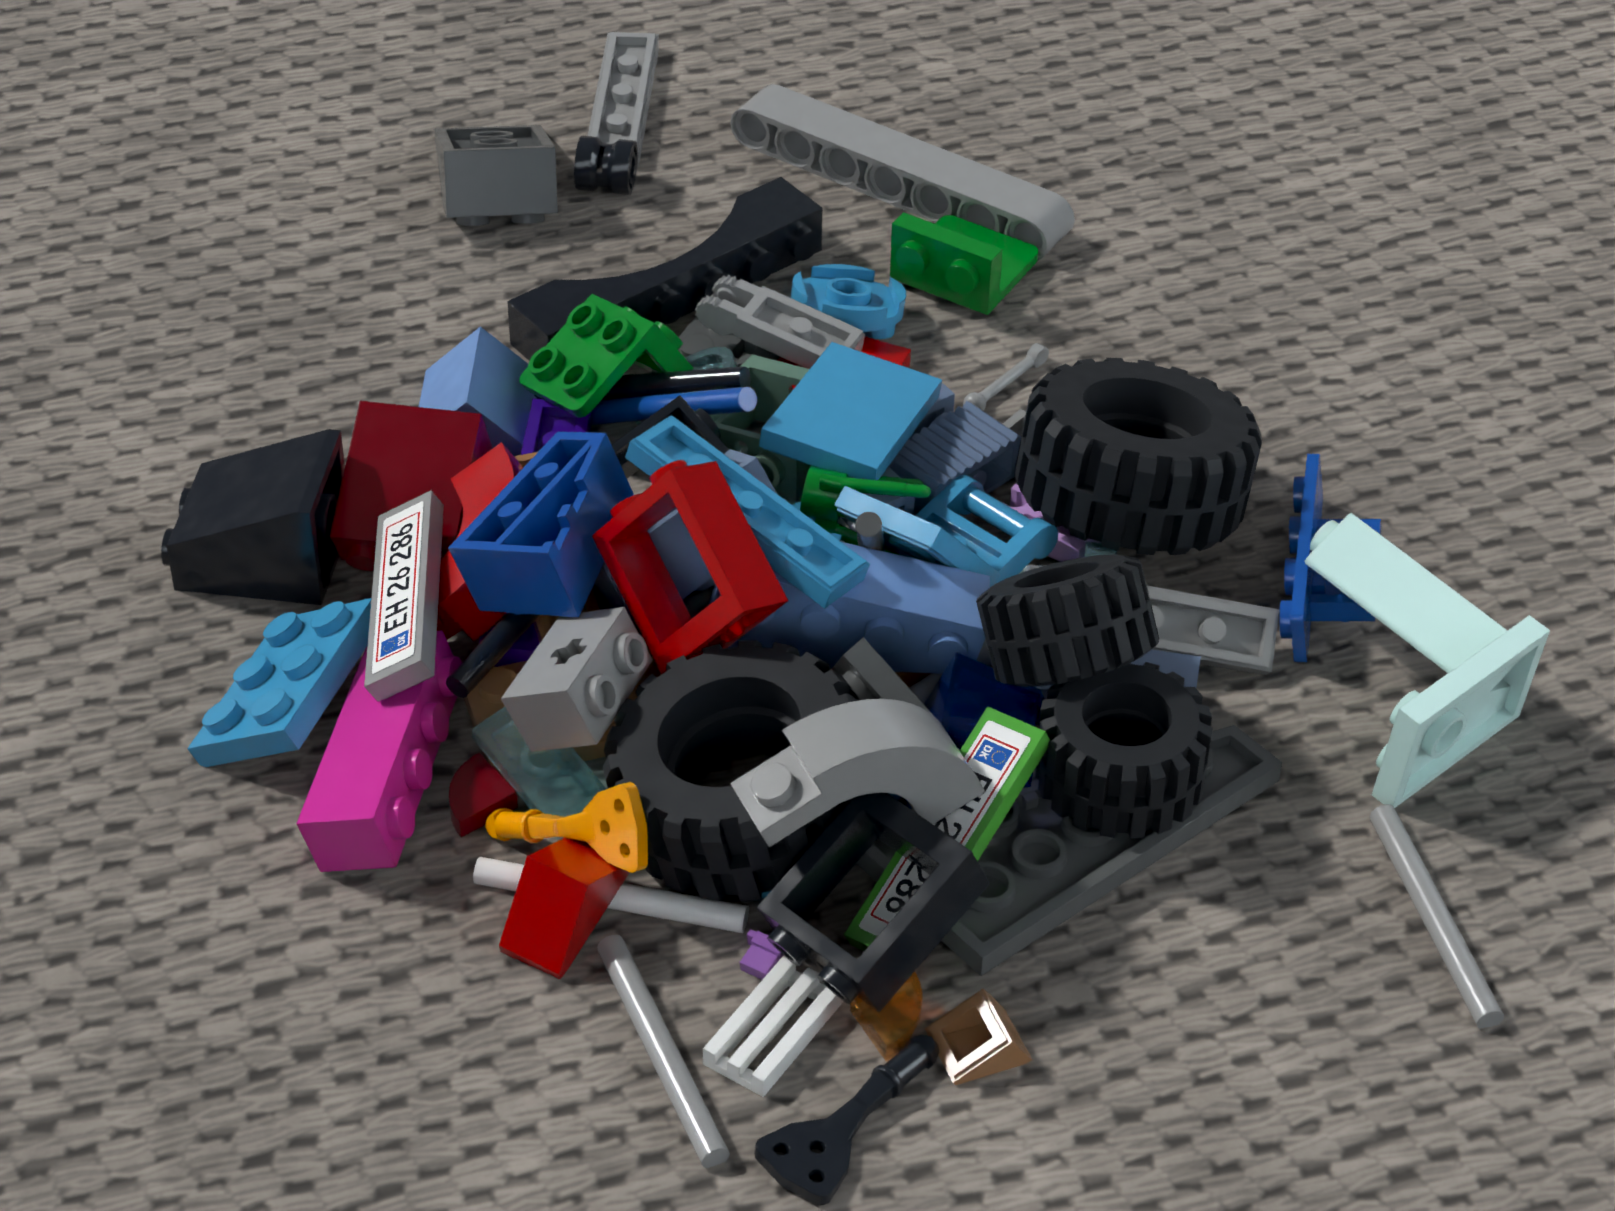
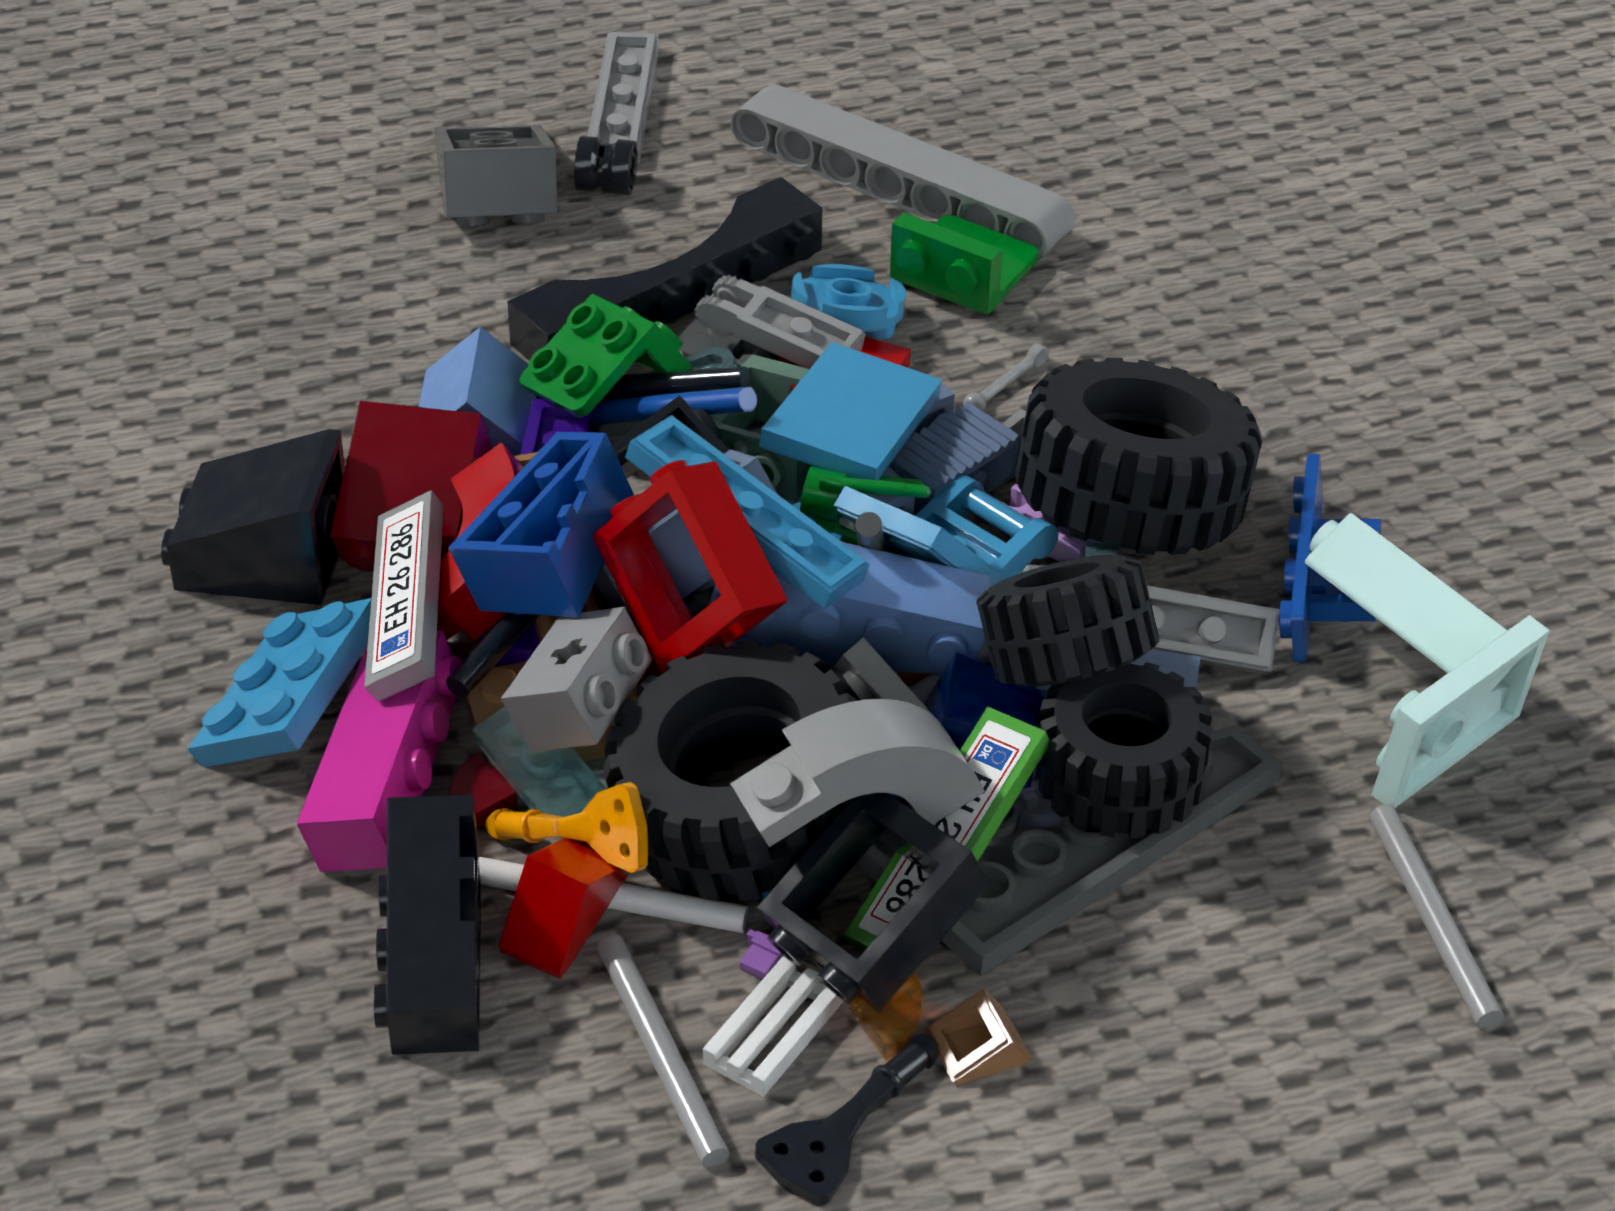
(431, 927): none -> black wedge

